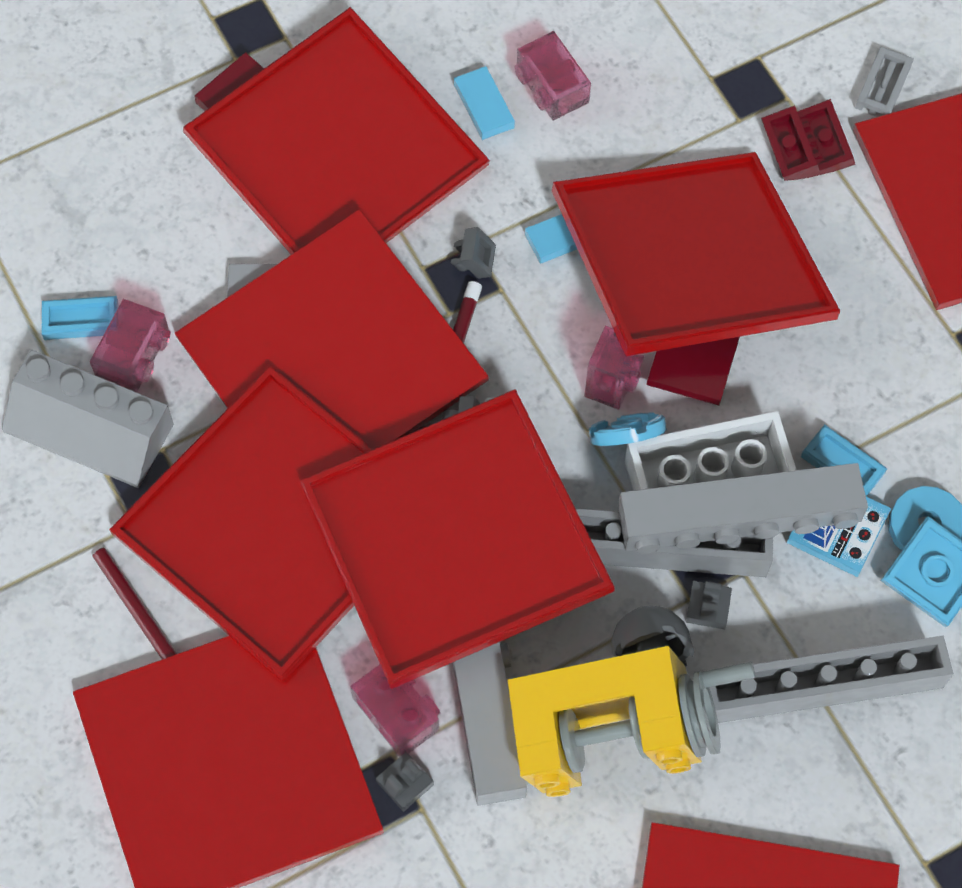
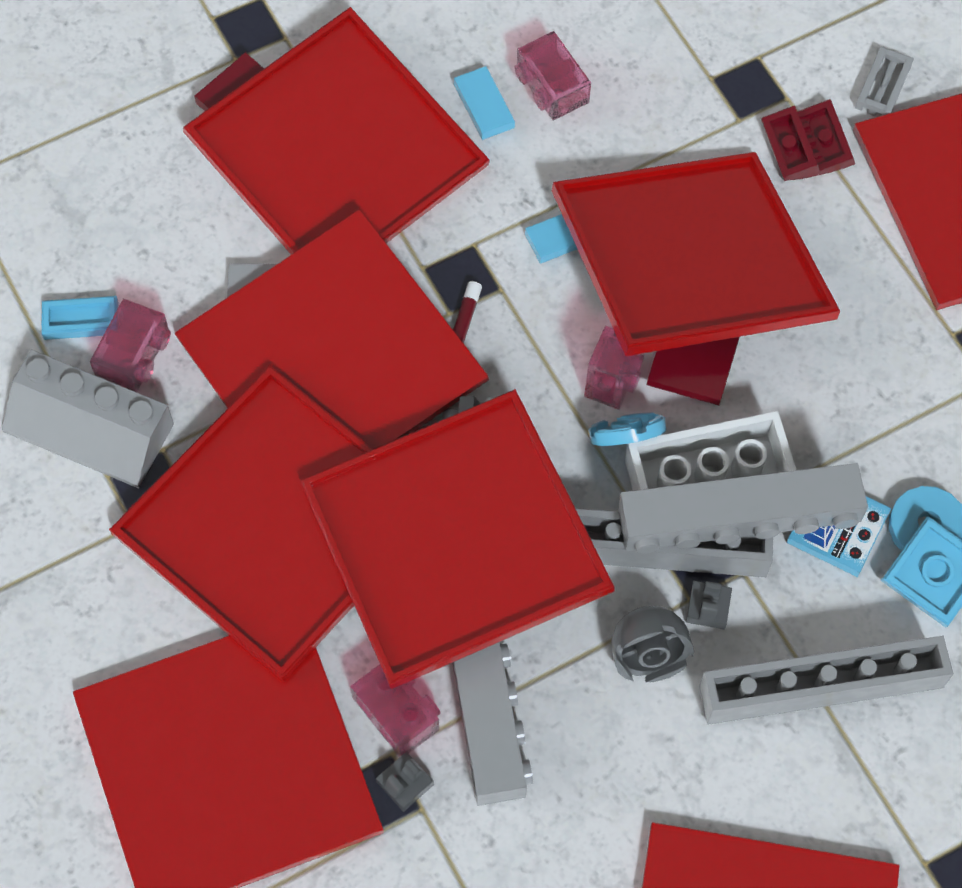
(133, 604): dark red bar -> none
(476, 253): dark grey tile -> none
(666, 711): yellow piece -> none
(832, 450): medium azure tile -> none

